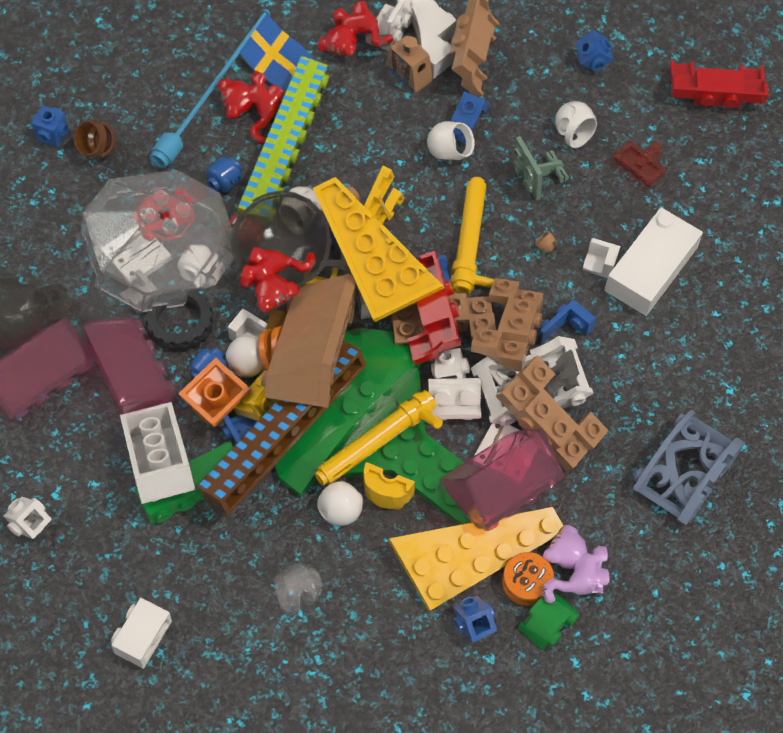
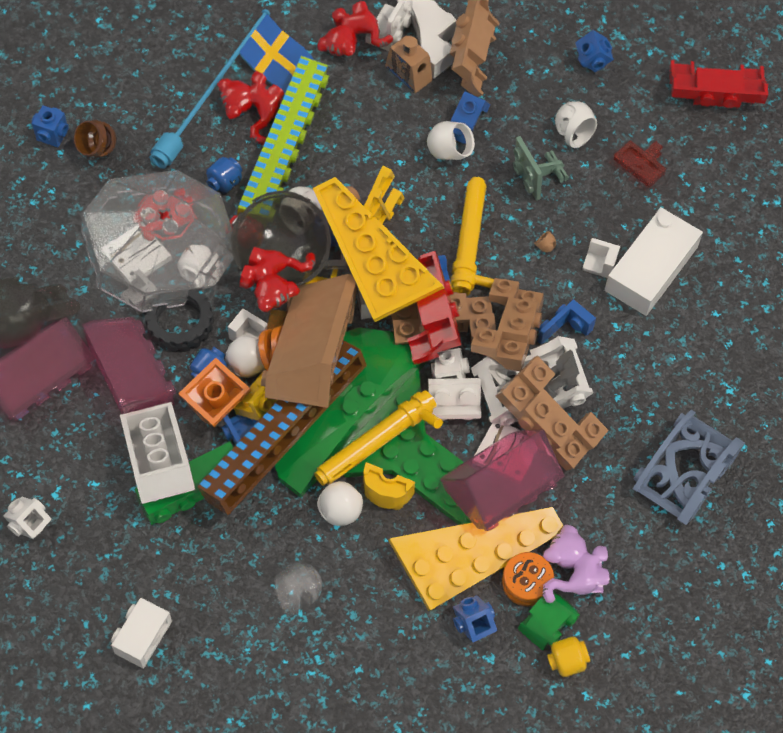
(568, 656): none -> yellow head

